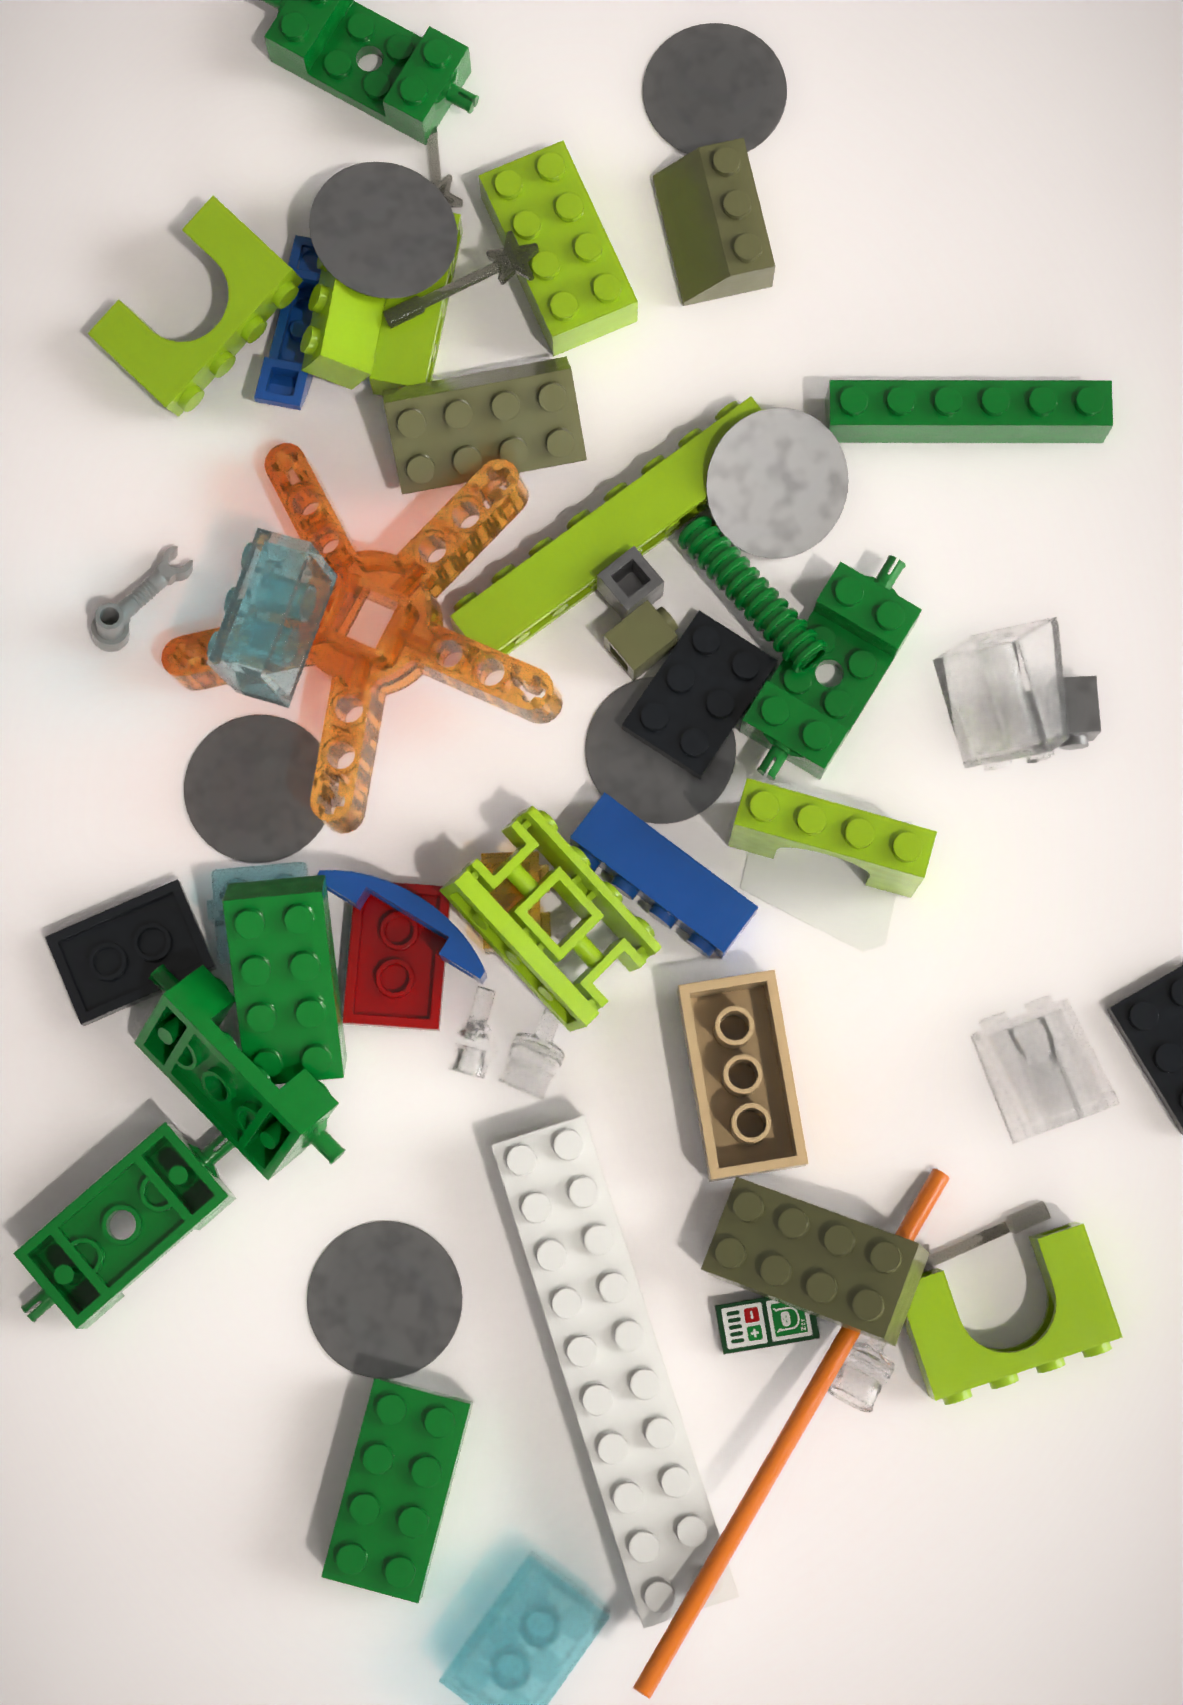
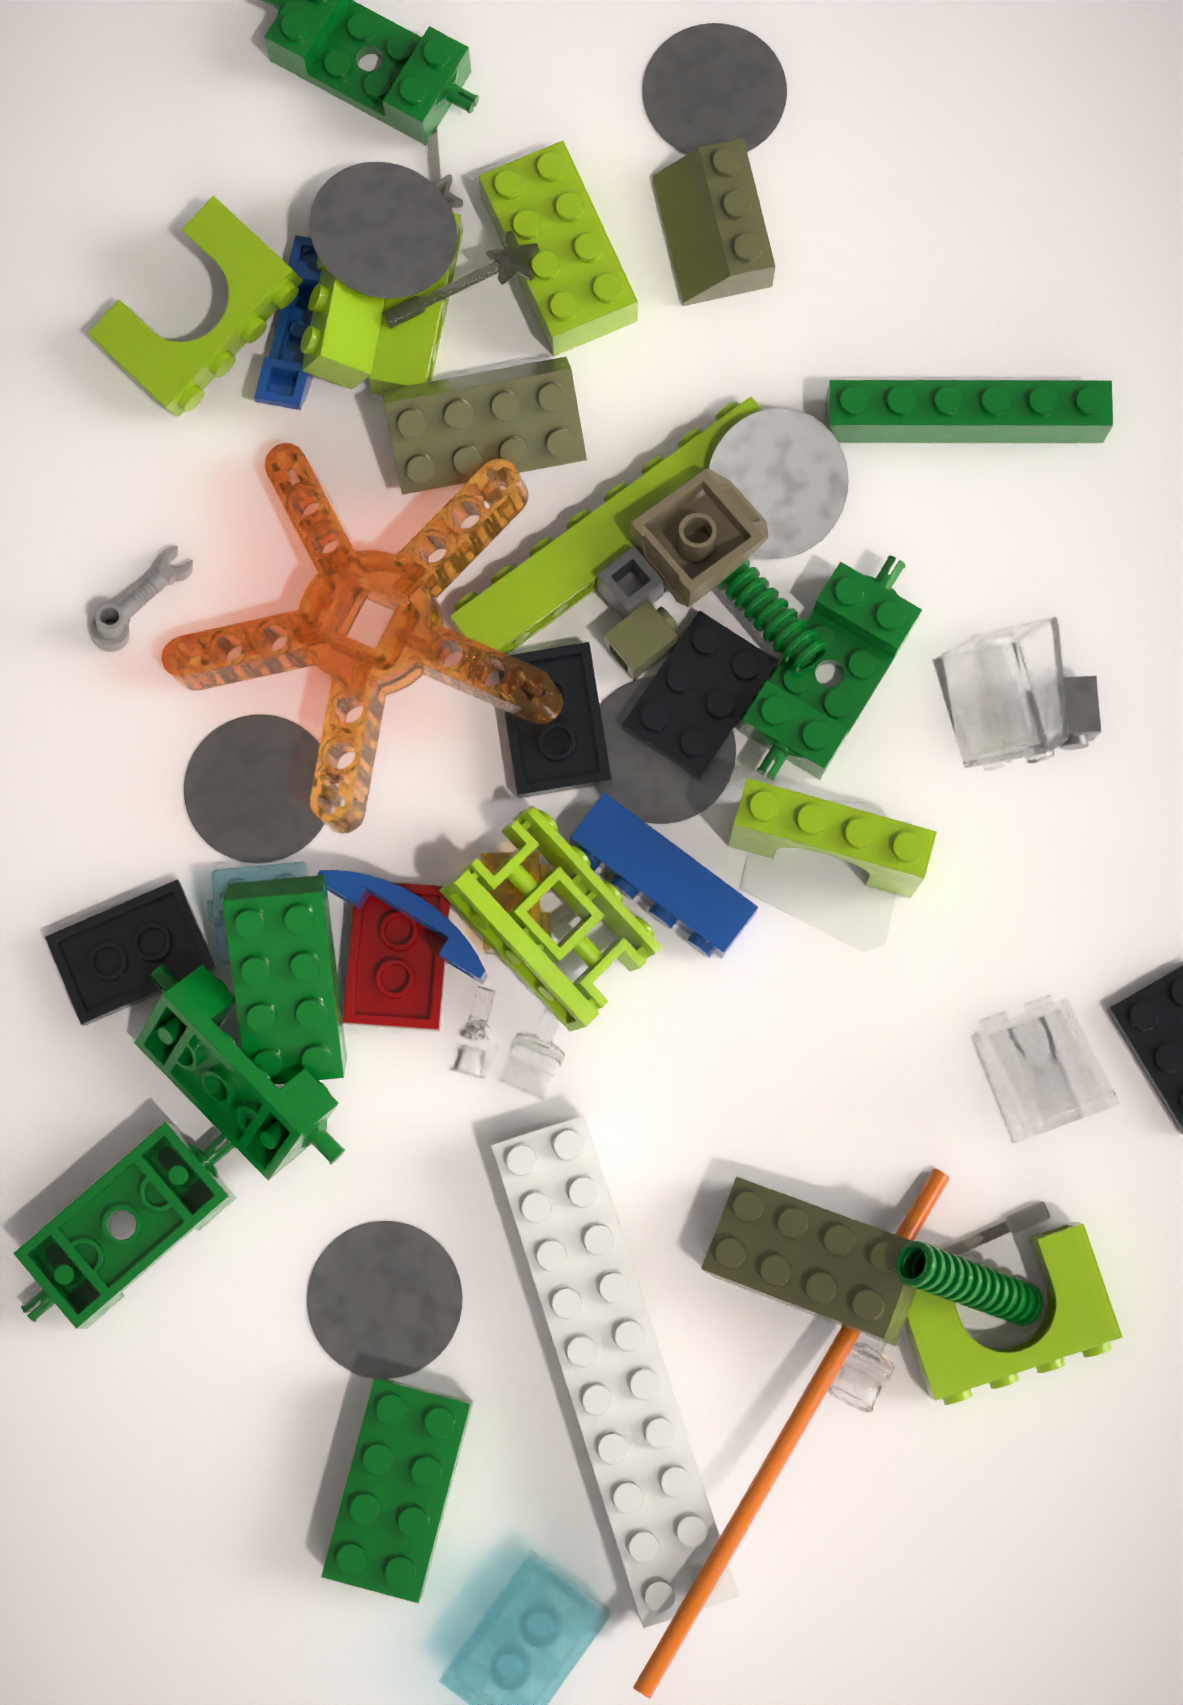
(271, 617): clear light blue brick -> none
(572, 746): none -> black plate
(698, 535): none -> dark tan slope
(742, 1075): tan brick -> none
(762, 1324): tile -> none
(968, 1283): none -> green piece

